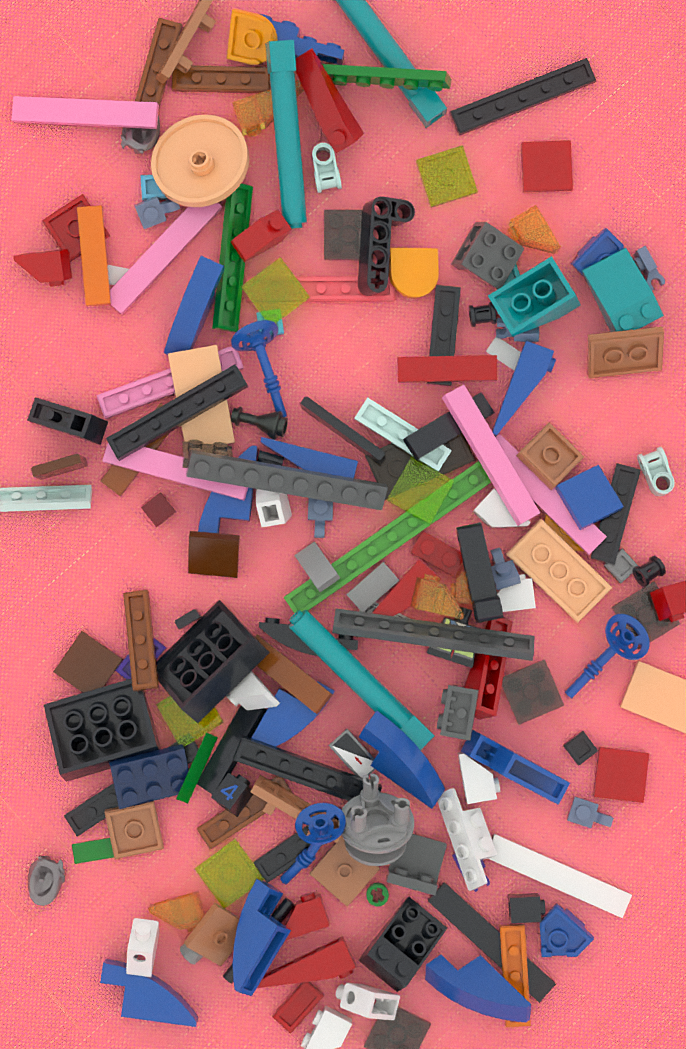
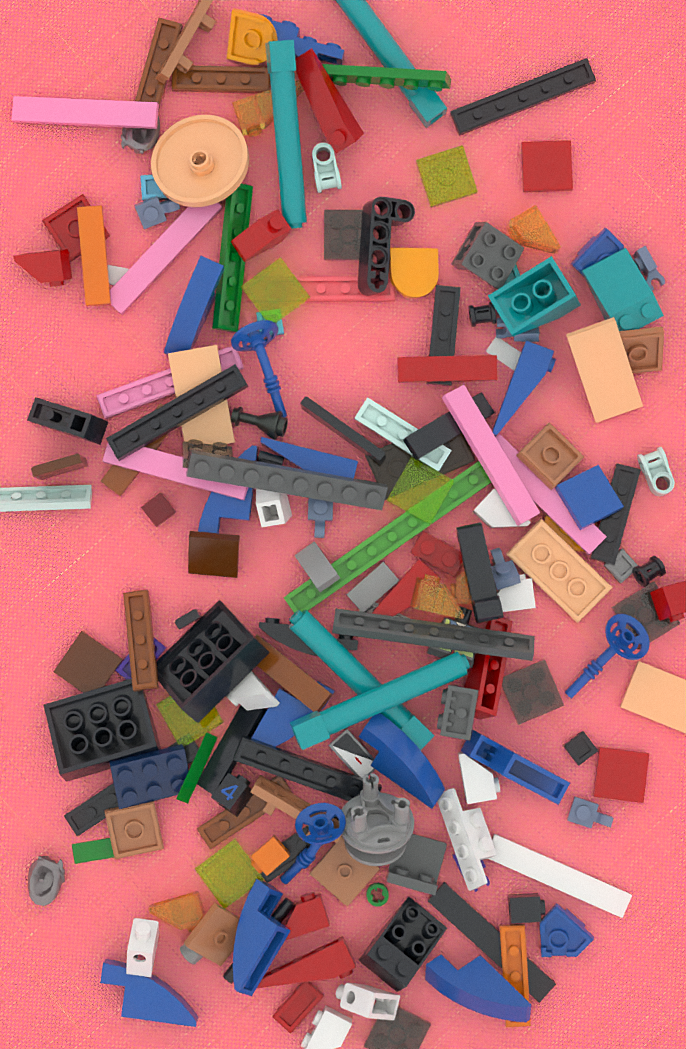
(269, 855): none -> orange brick
(320, 725): none -> teal brick
(604, 369): none -> light nougat tile

